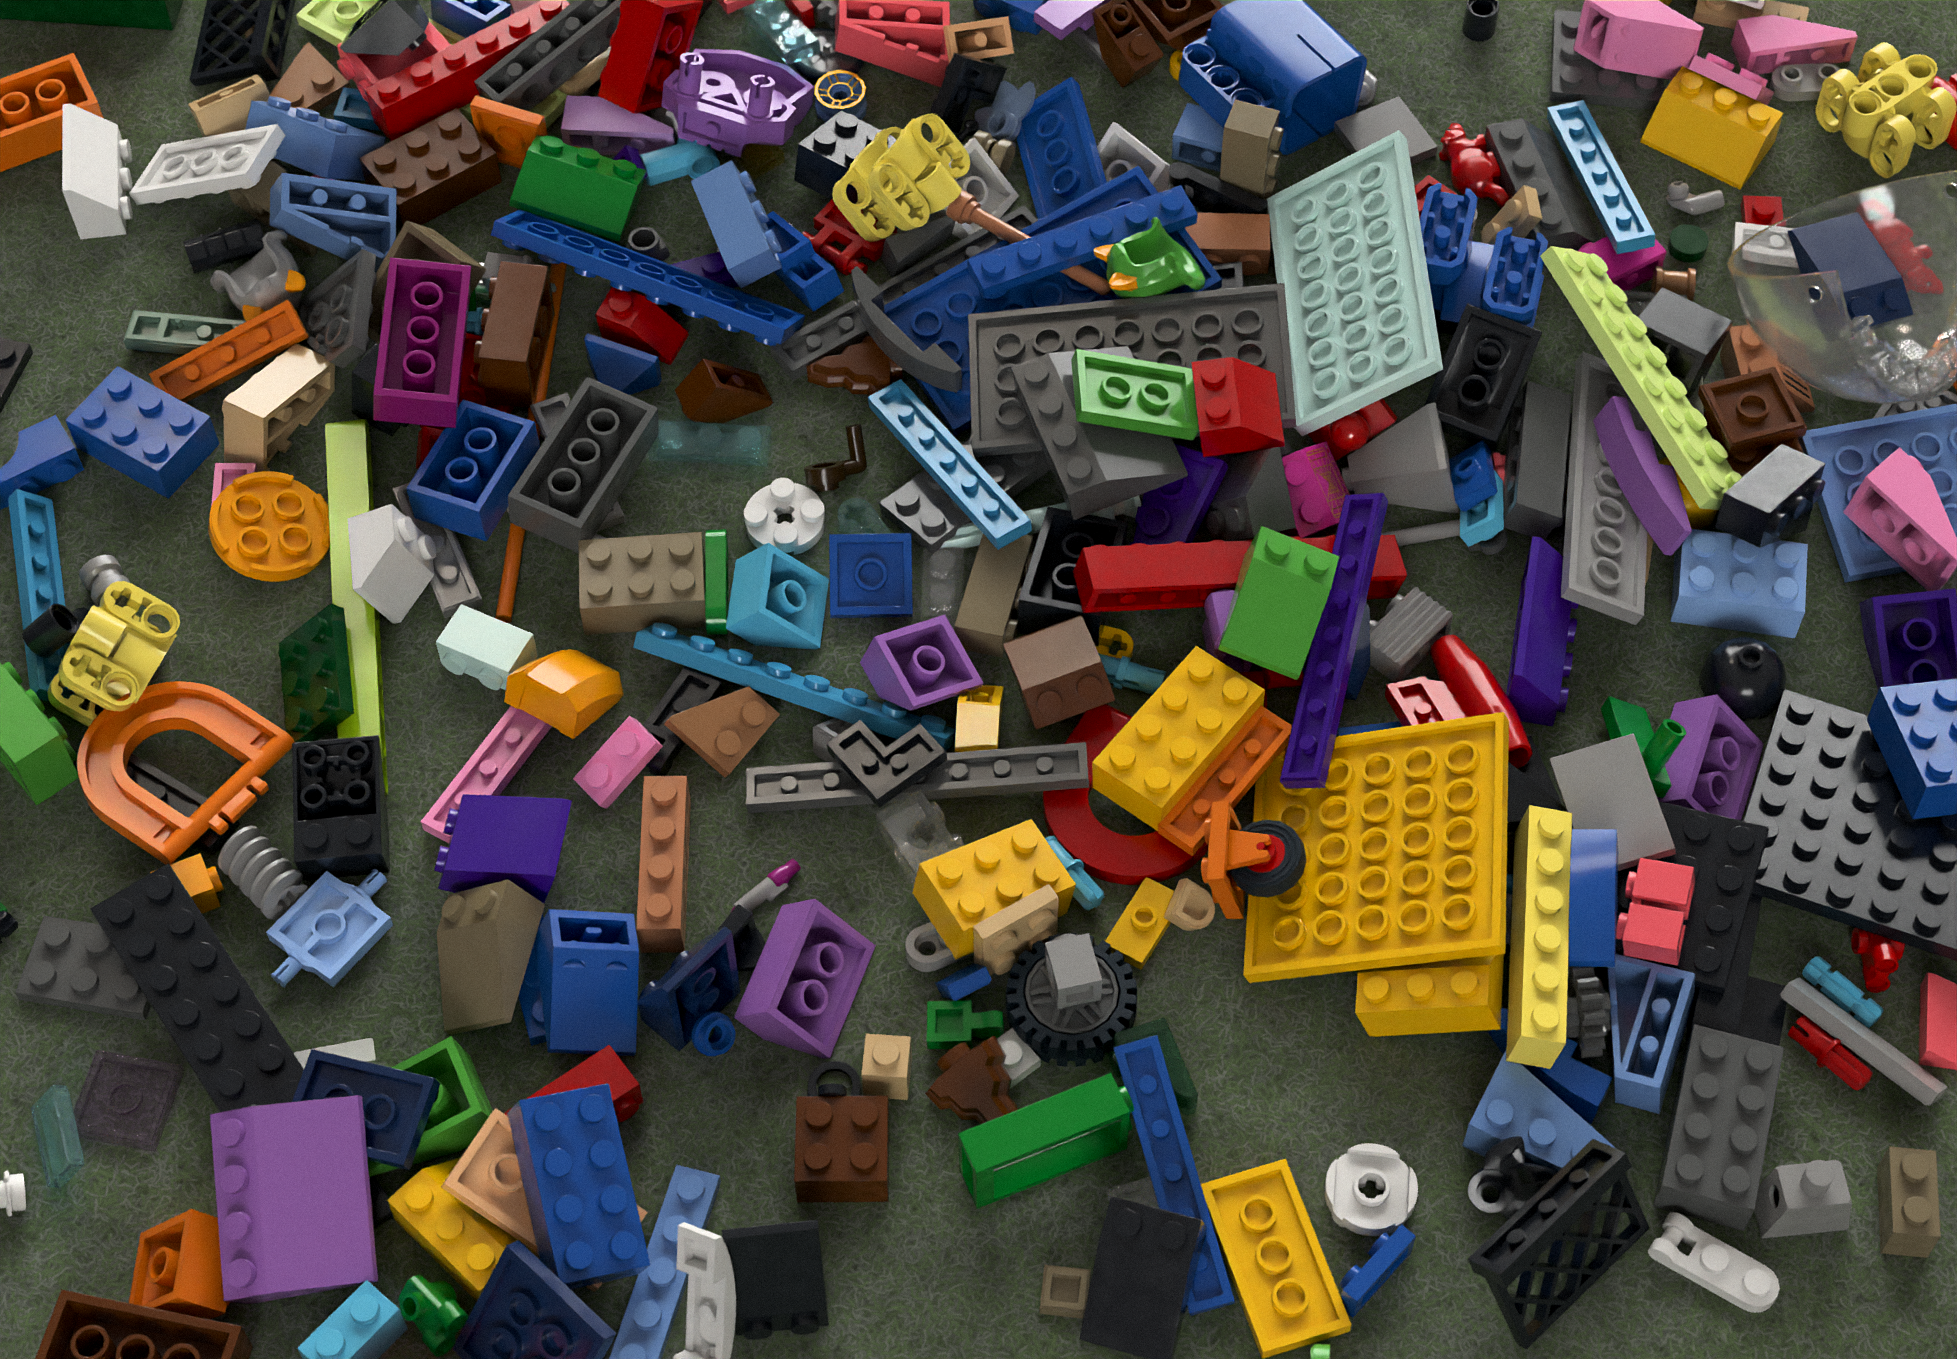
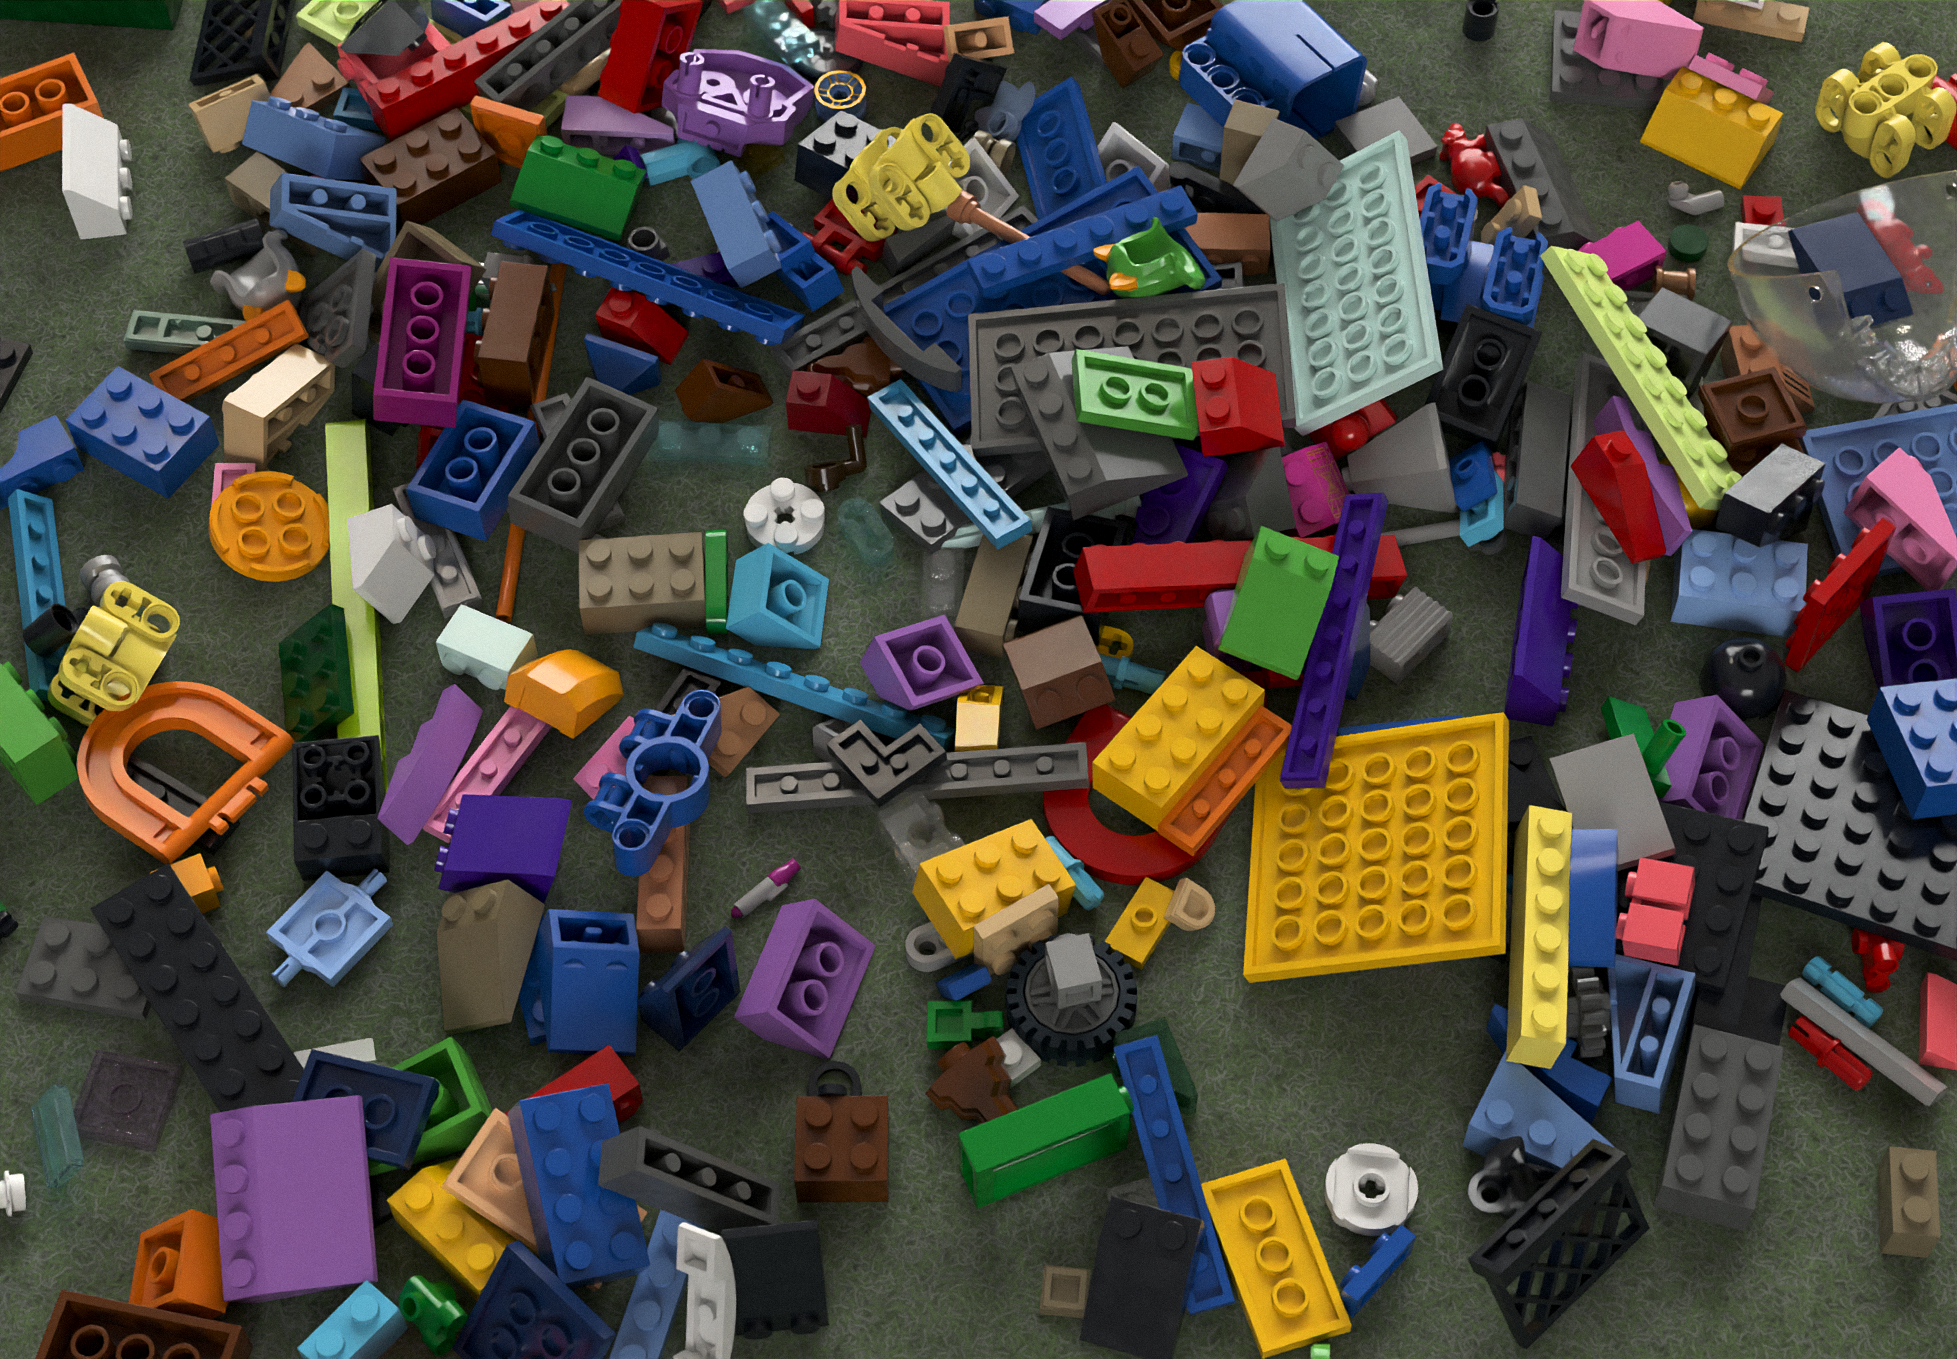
(208, 165): white plate -> none
(261, 872): light grey piece -> none
(429, 768): none -> medium lavender slope
(644, 818): none -> blue piece
(686, 1181): none -> dark grey brick
(723, 1034): blue plate -> none
(746, 938): black tile -> none
(824, 404): none -> dark red slope
(870, 575): blue plate -> none
(886, 1066): tan brick -> none
(1257, 860): plate -> none
(1287, 171): none -> light grey slope
(1431, 997): yellow slope -> none
(1463, 691): red plate -> none
(1601, 177): dark azure plate -> none
(1622, 493): none -> red slope
(1715, 1265): white plate -> none
(1776, 41): bright pink slope -> none
(1800, 81): light grey plate -> none
(1810, 1200): light grey torso -> none
(1839, 595): none -> red plate

